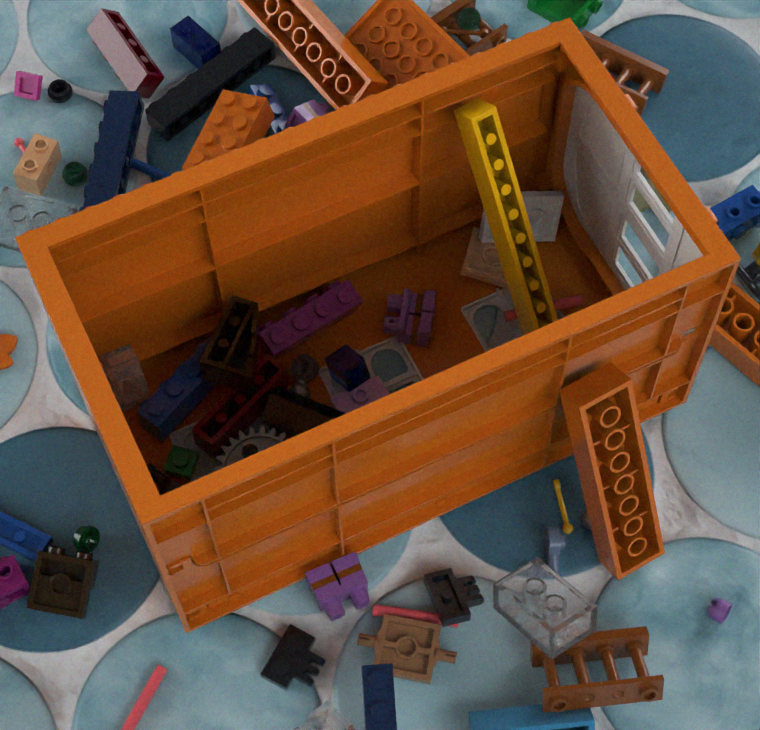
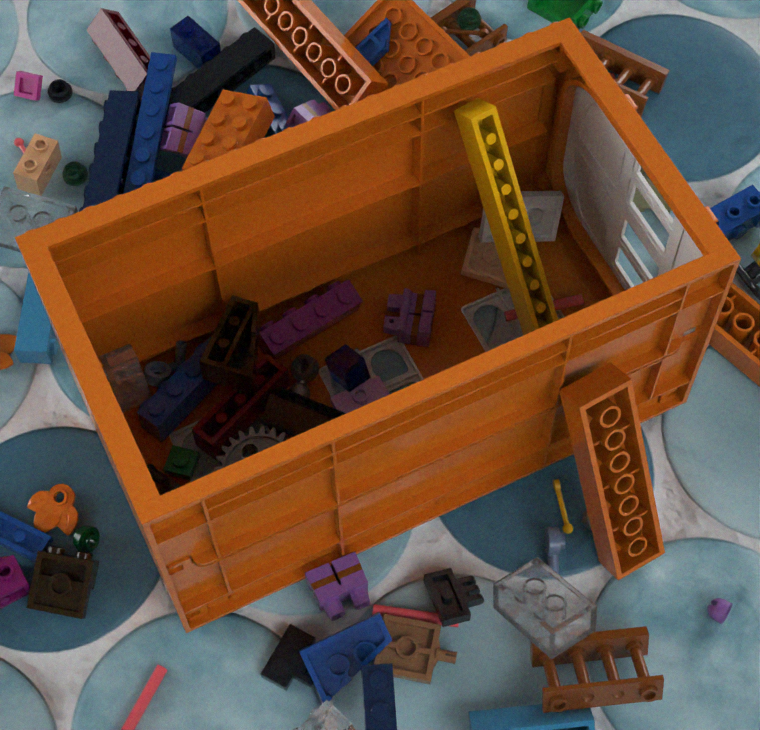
(35, 335): none -> dark azure brick
(51, 513): none -> orange plate
(151, 121): none -> blue plate
(158, 371): none -> sand blue plate
(183, 129): none -> medium lavender hips
(339, 657): none -> blue wing
(376, 43): none -> blue tile

